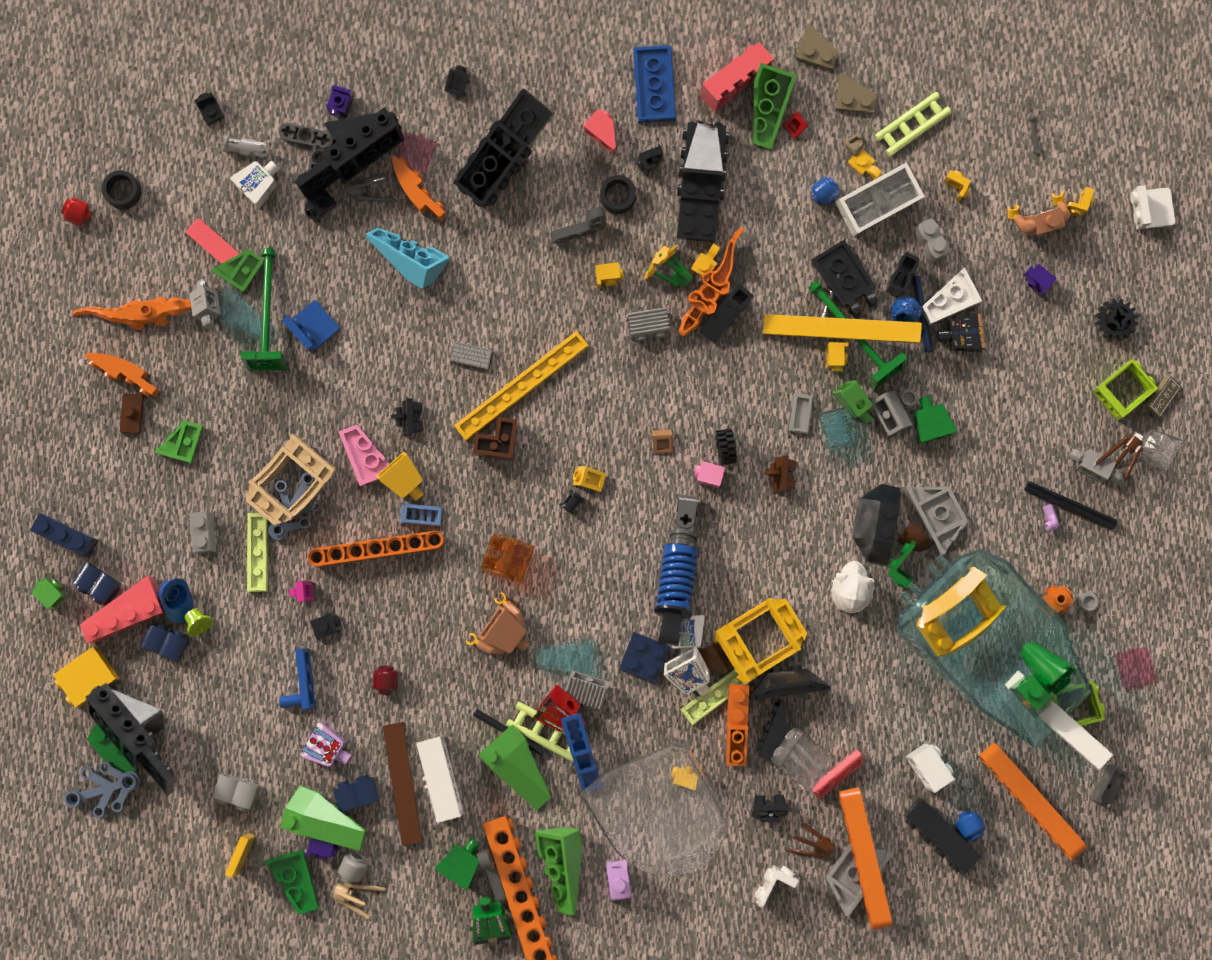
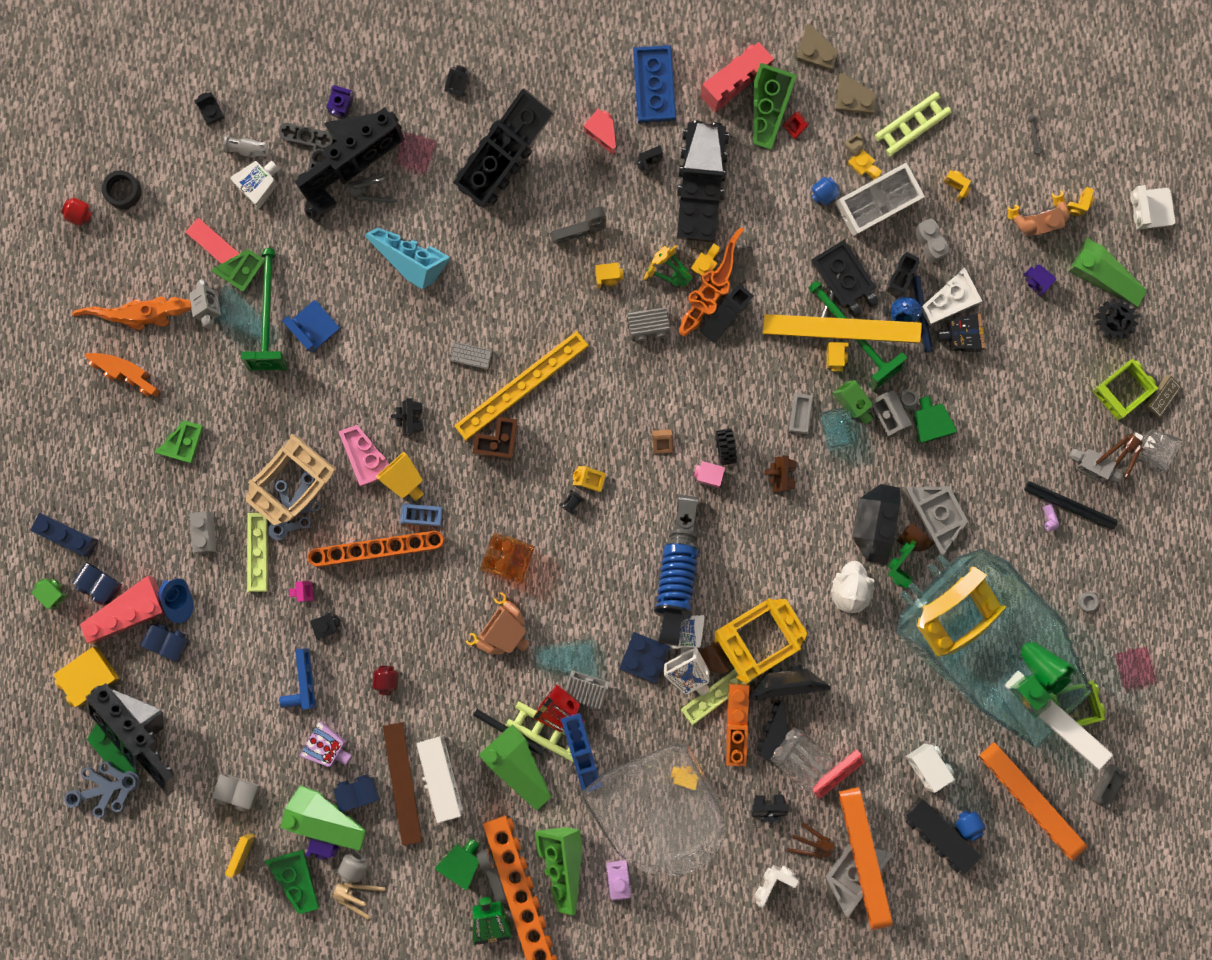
(131, 413): reddish brown tile -> none
(197, 622): lime piece -> none
(411, 184): orange slope -> none
(617, 179): black tyre -> none
(1064, 598): orange brick -> none
(1101, 269): none -> bright green wedge

